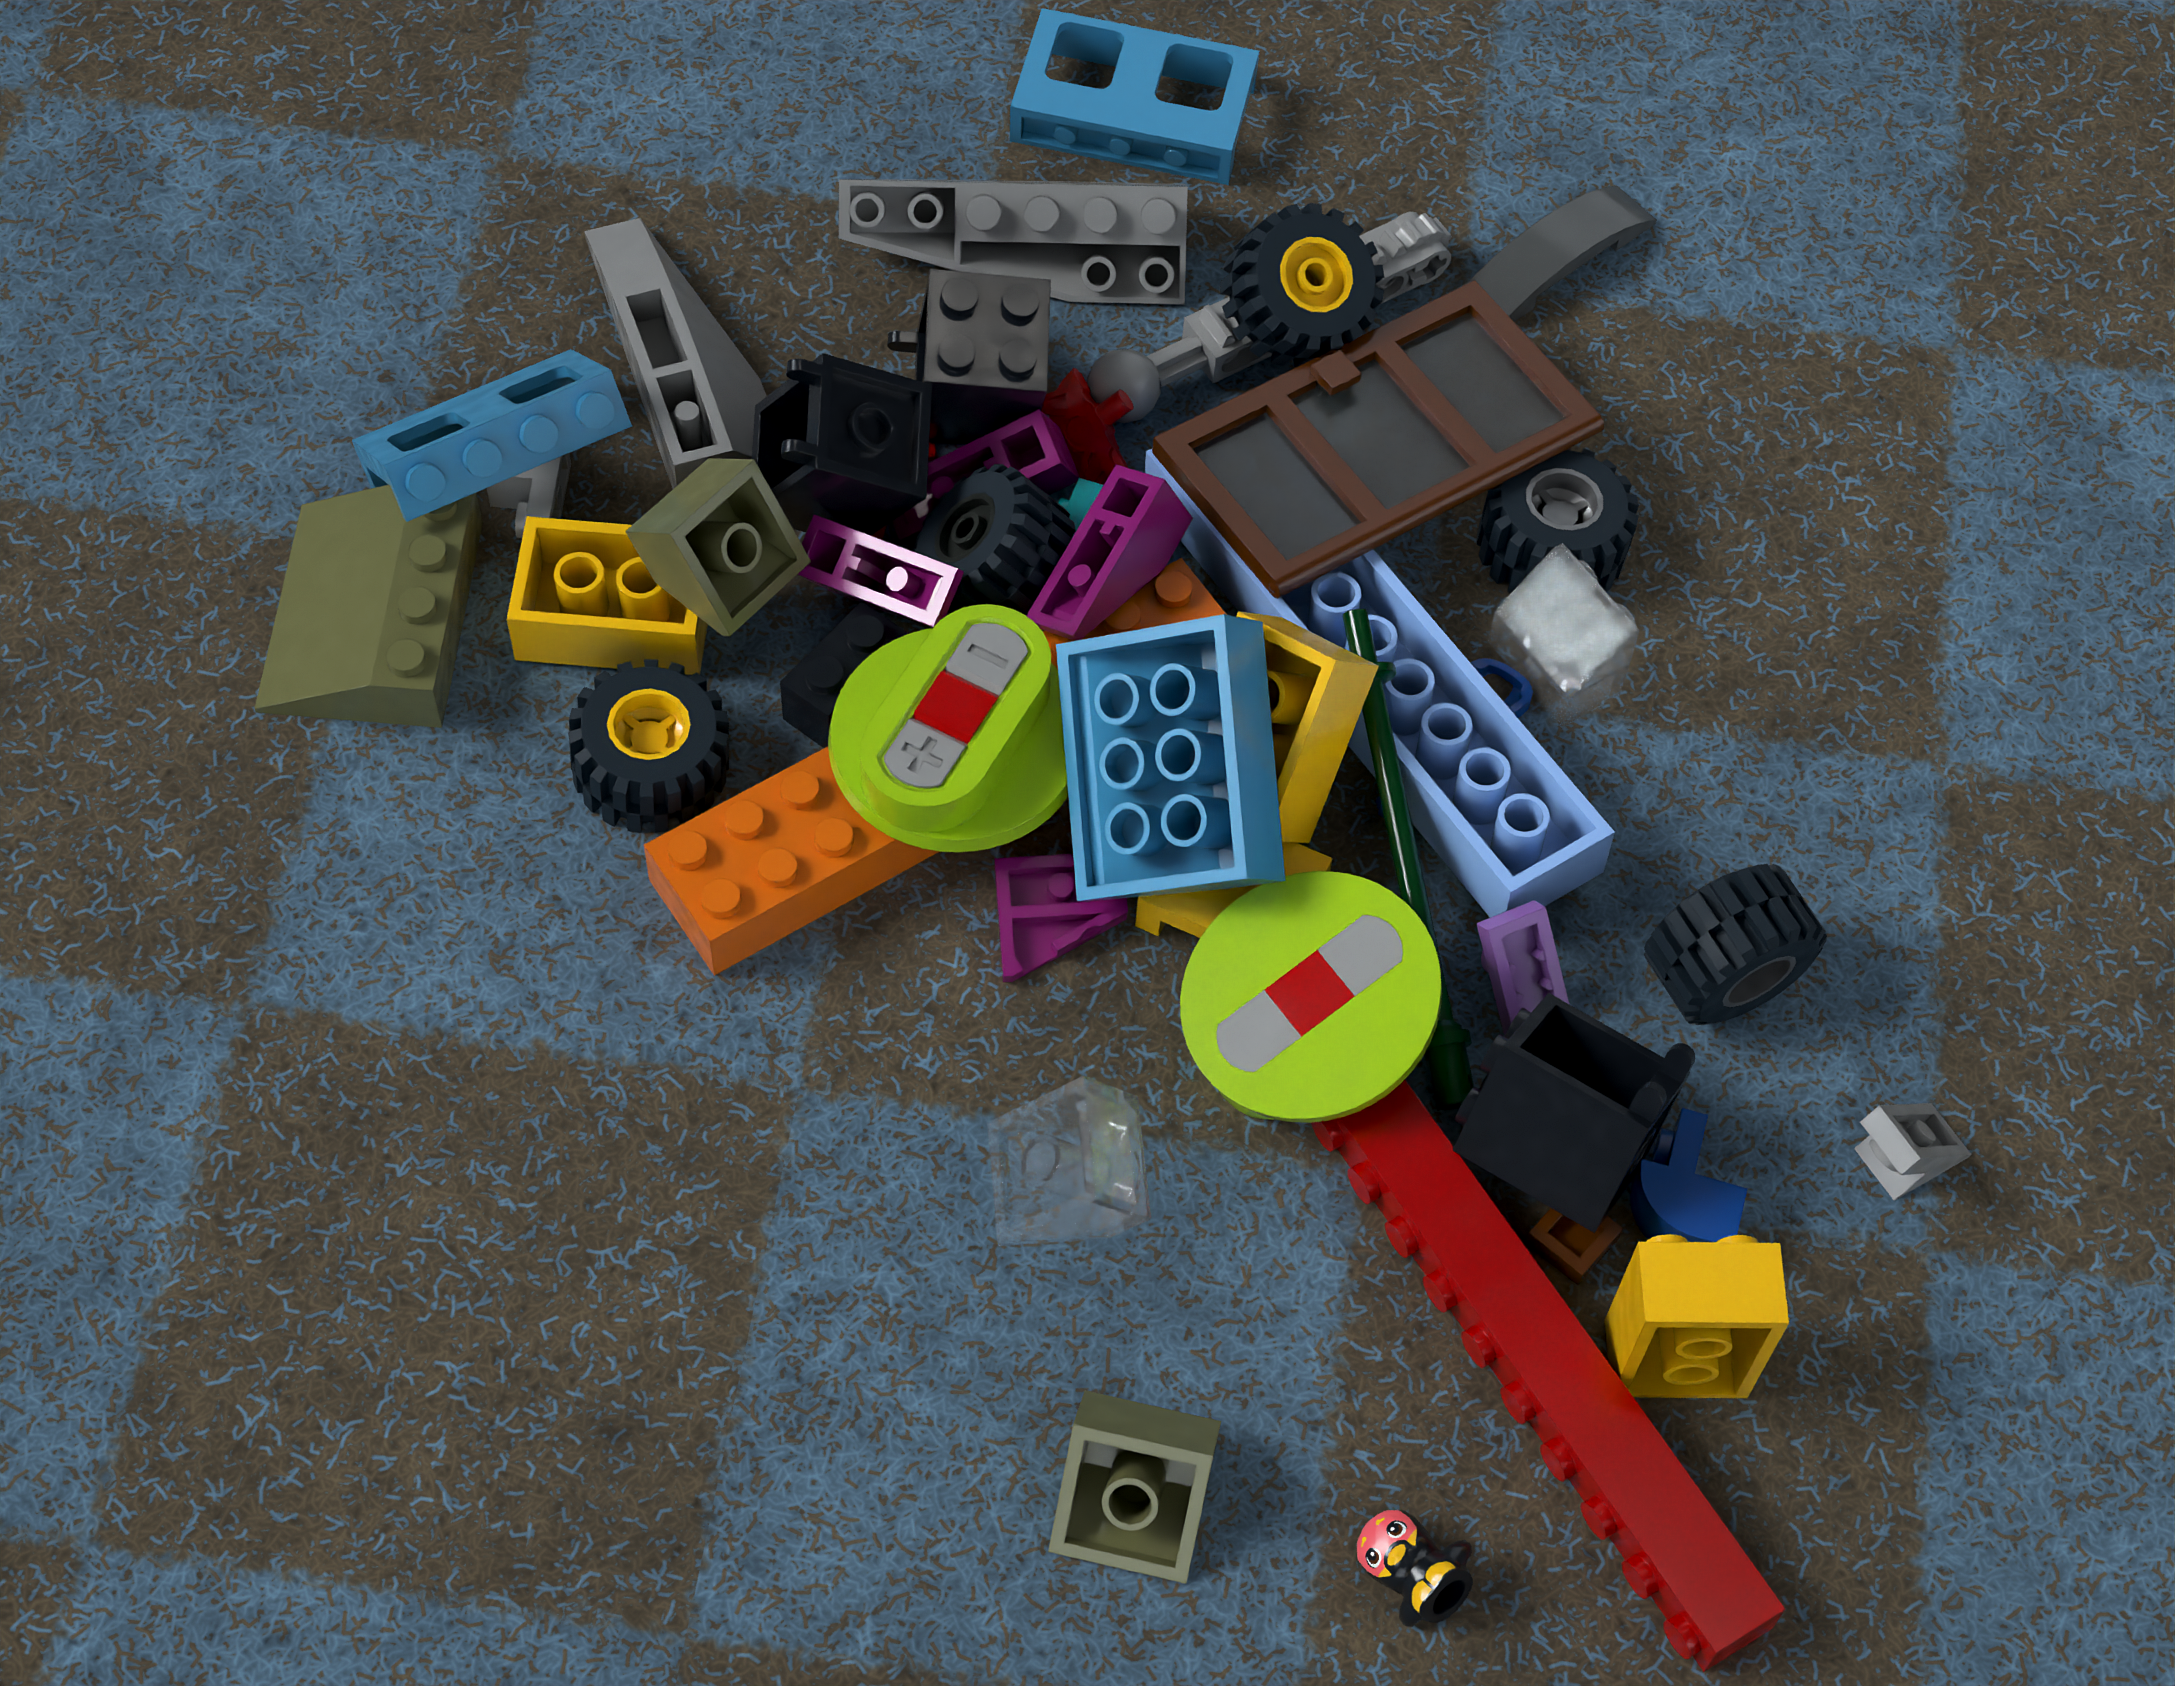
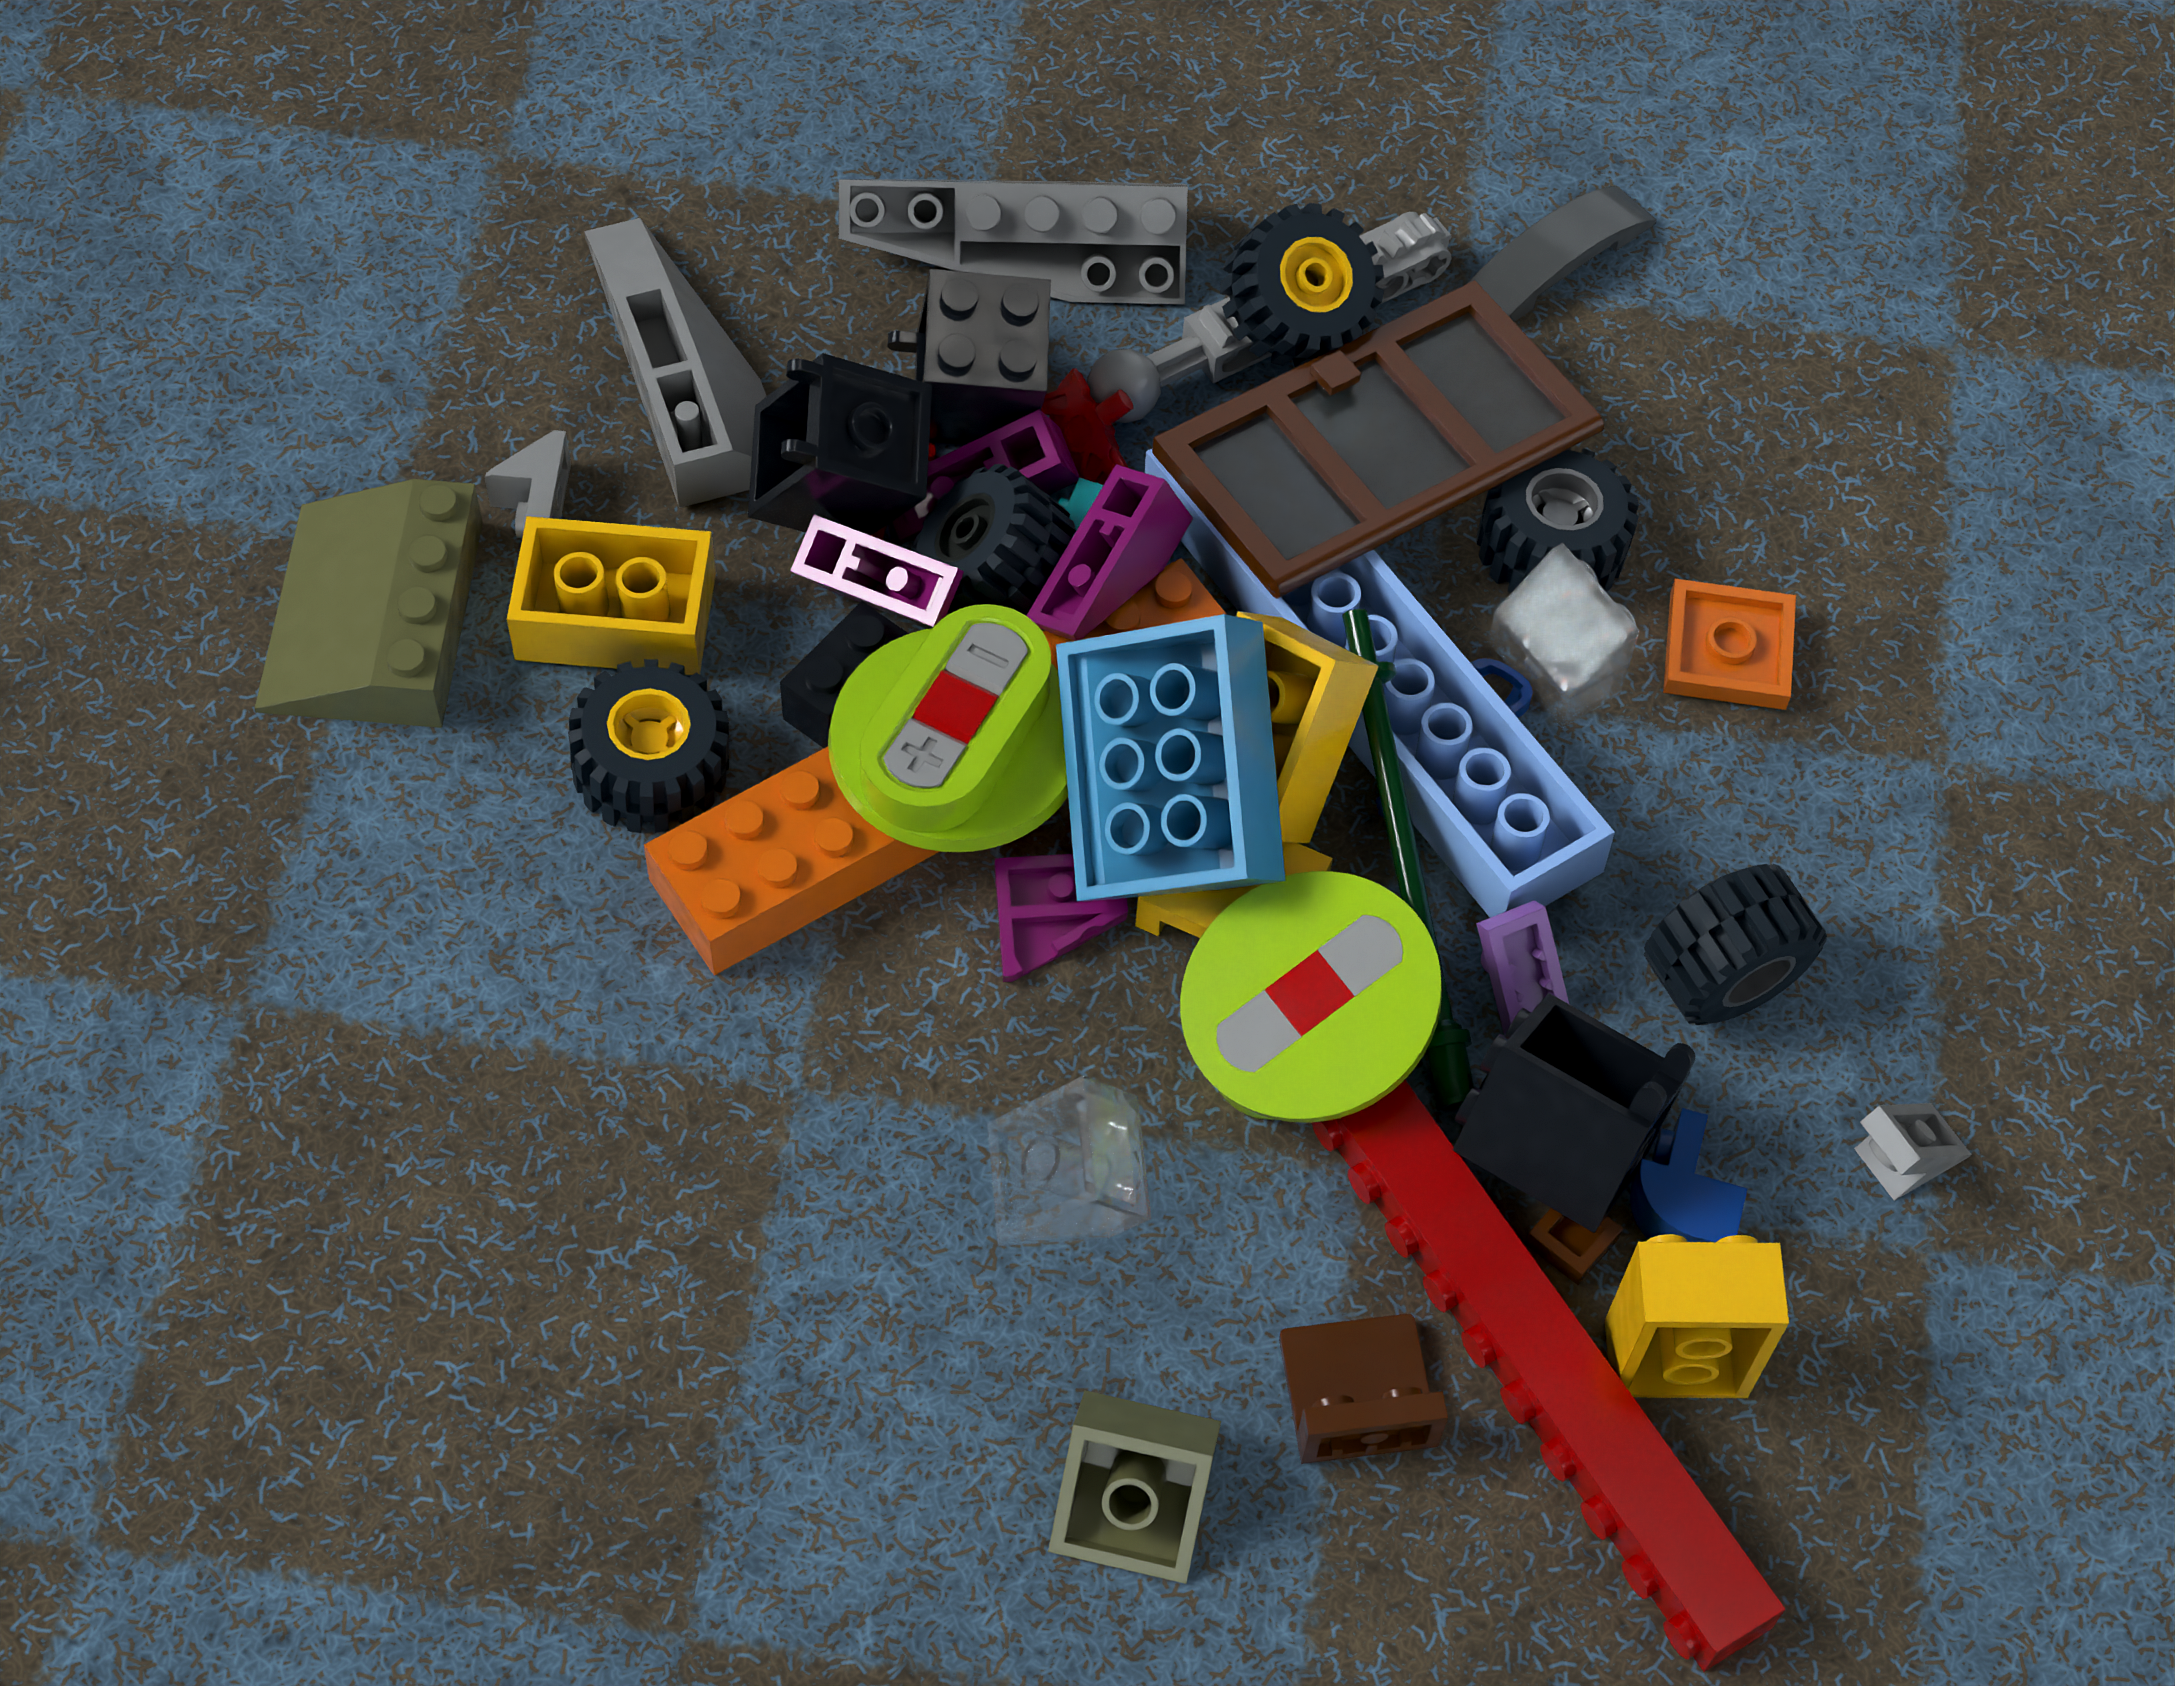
(493, 432): dark azure window -> none
(720, 543): olive slope -> none
(1127, 118): dark azure window -> none
(1360, 1389): none -> reddish brown bracket
(1406, 1560): black animal -> none
(1730, 644): none -> orange plate

